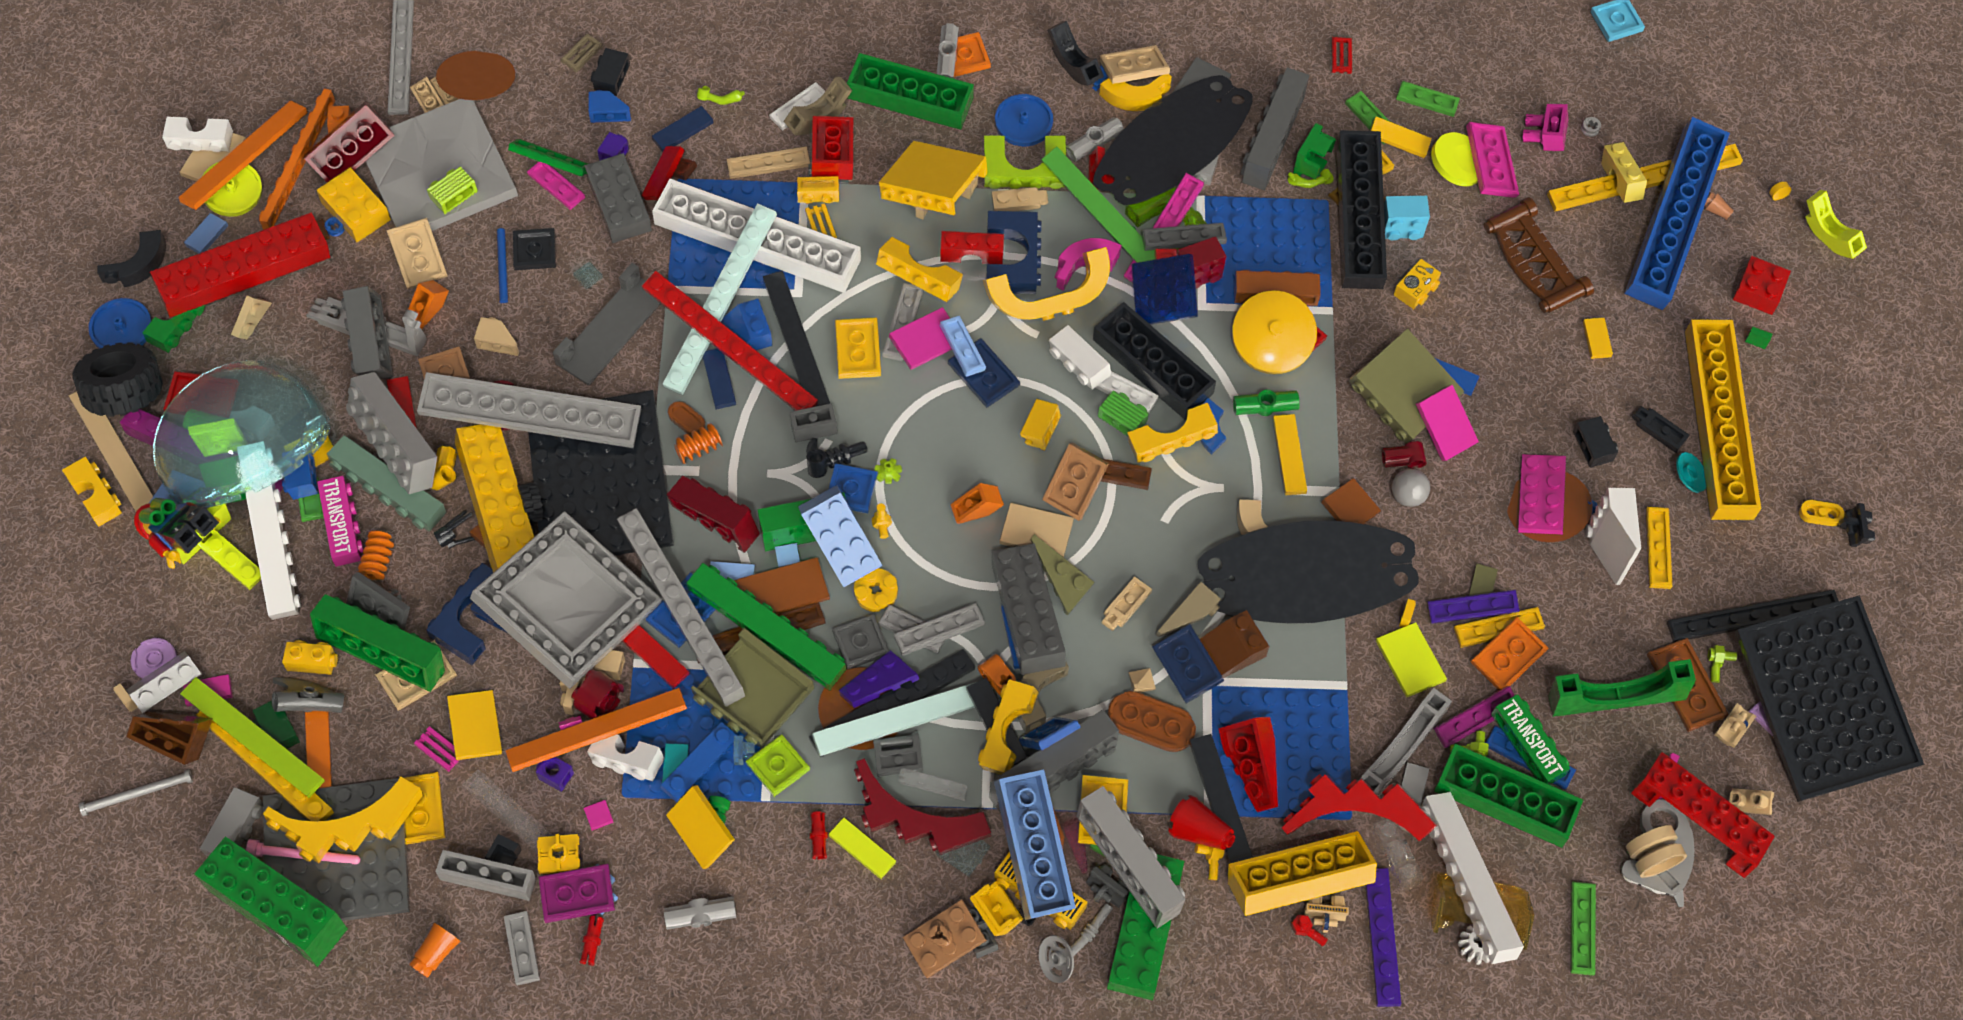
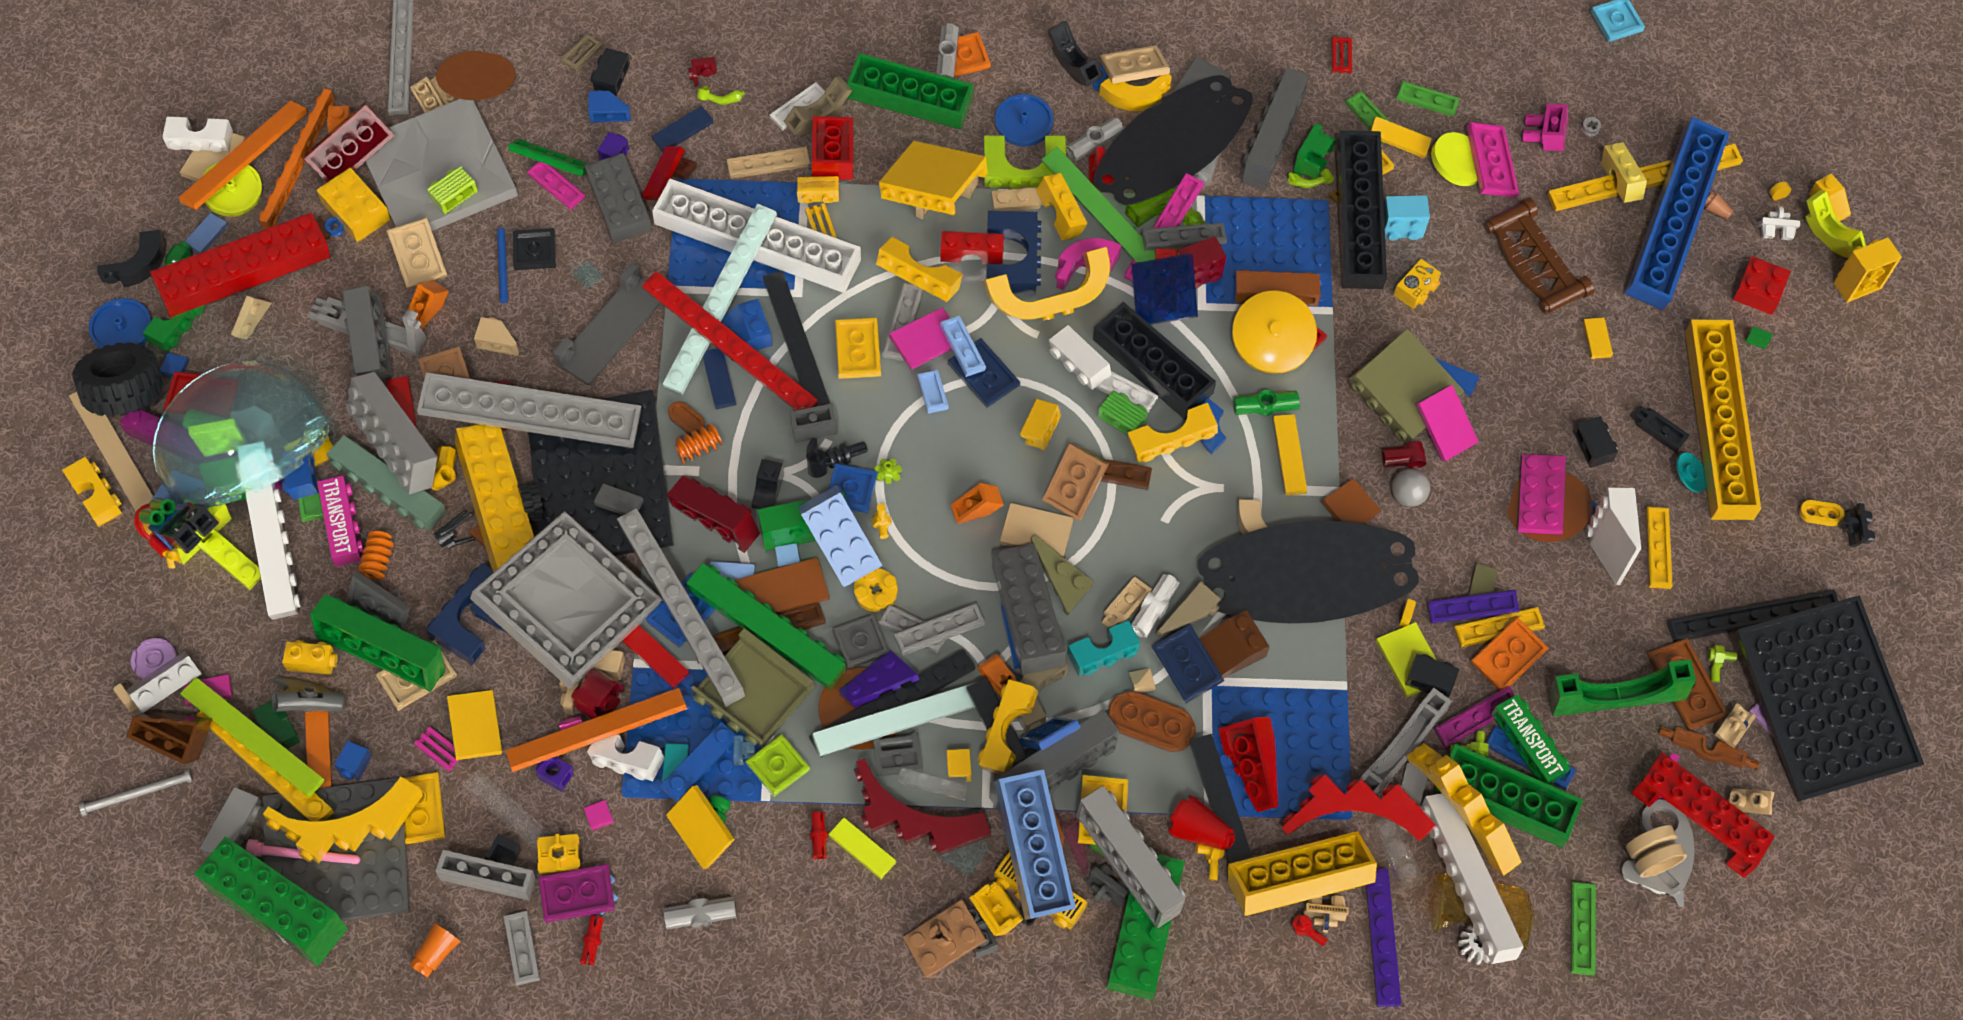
(173, 363): none -> blue tile
(177, 253): none -> green plant
(352, 761): none -> blue brick
(617, 500): none -> dark grey tile
(702, 67): none -> dark red bracket
(767, 484): none -> black arch
(932, 391): none -> light blue tile
(959, 763): none -> yellow panel
(1063, 957): light grey dish -> none
(1069, 218): none -> yellow arch
(1088, 658): none -> teal arch
(1155, 605): none -> white piece
(1431, 674): none -> black brick
(1470, 805): none -> yellow arch
(1697, 743): none -> dark orange piece
(1778, 221): none -> white hips
(1836, 195): none -> yellow slope
(1867, 269): none -> yellow brick

